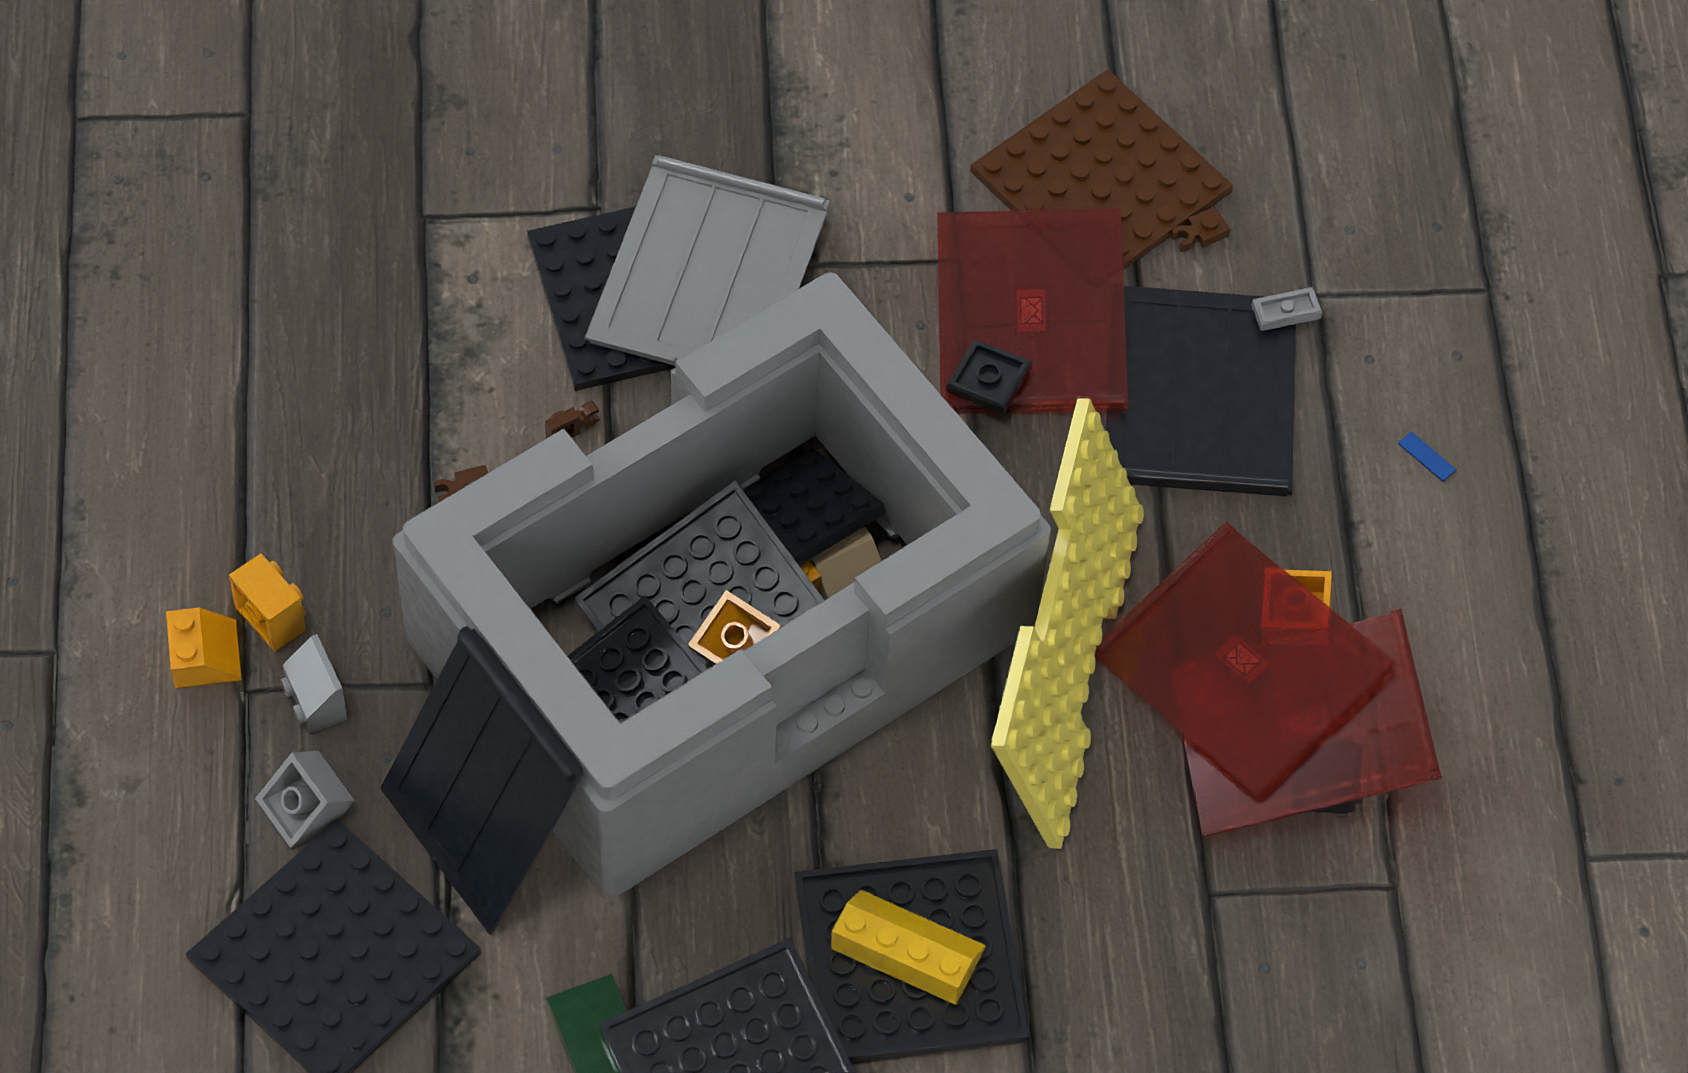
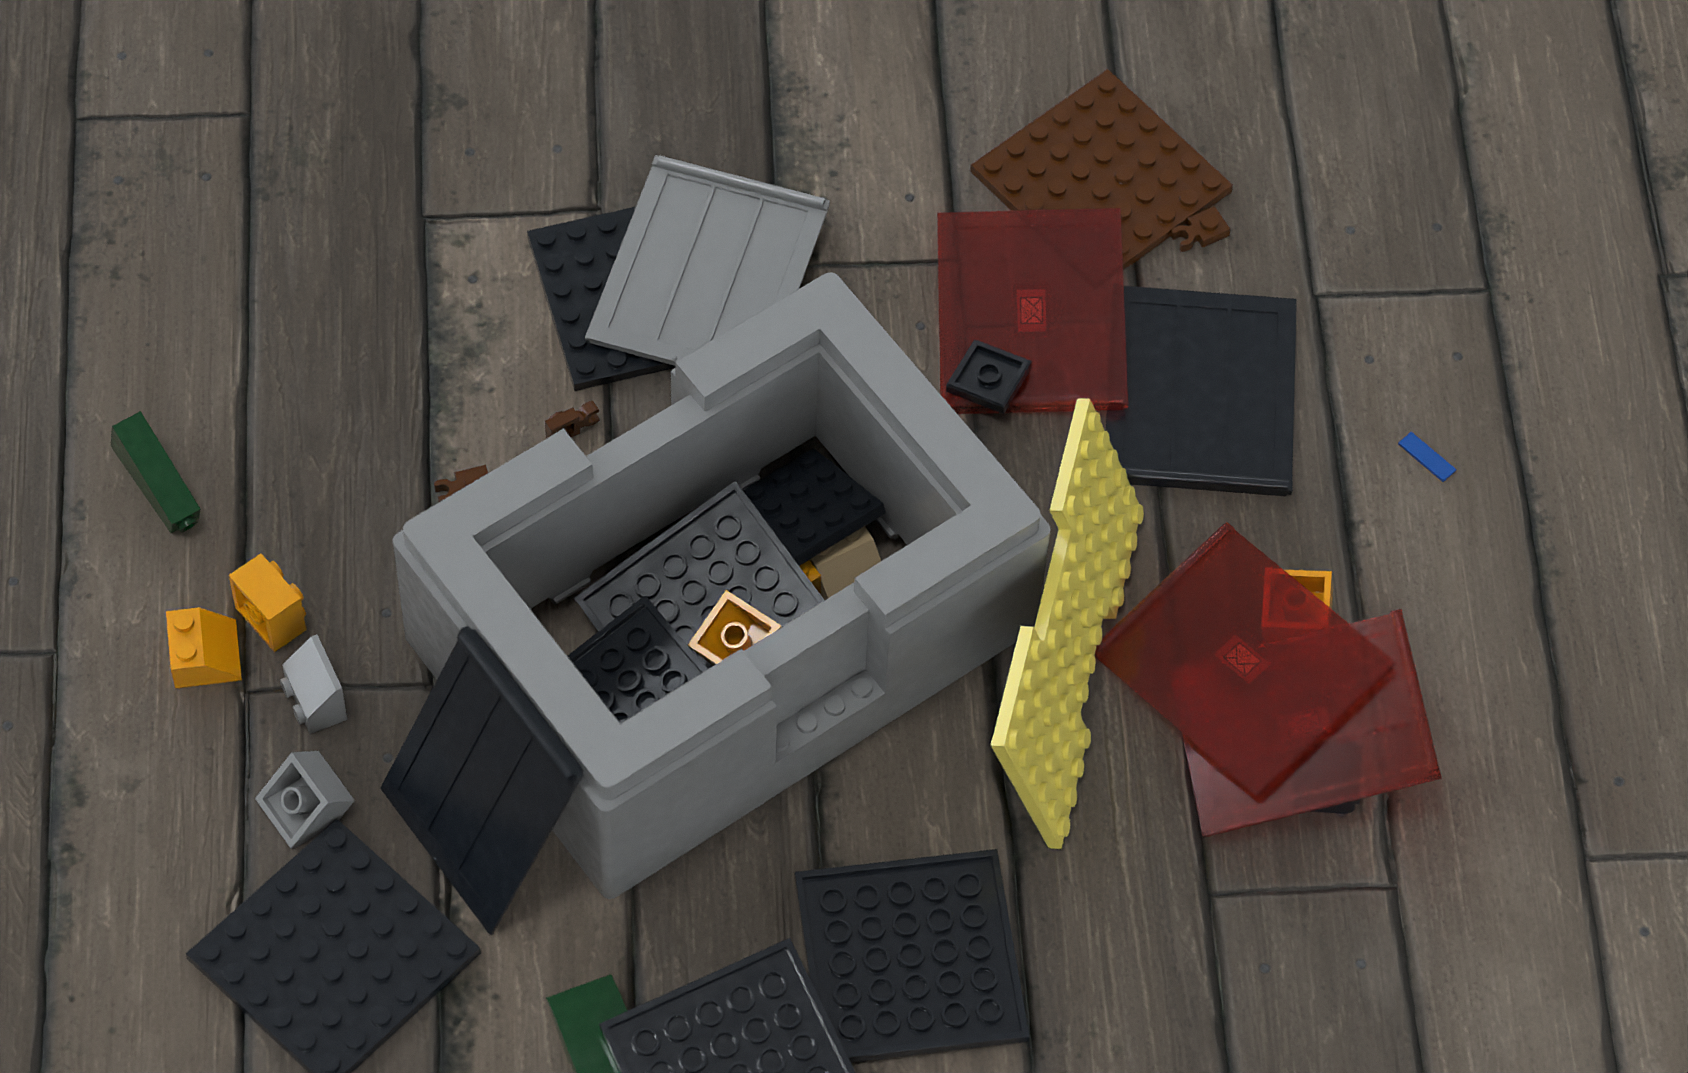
(154, 473): none -> dark green slope
(906, 946): yellow slope -> none
(1286, 309): light grey plate -> none

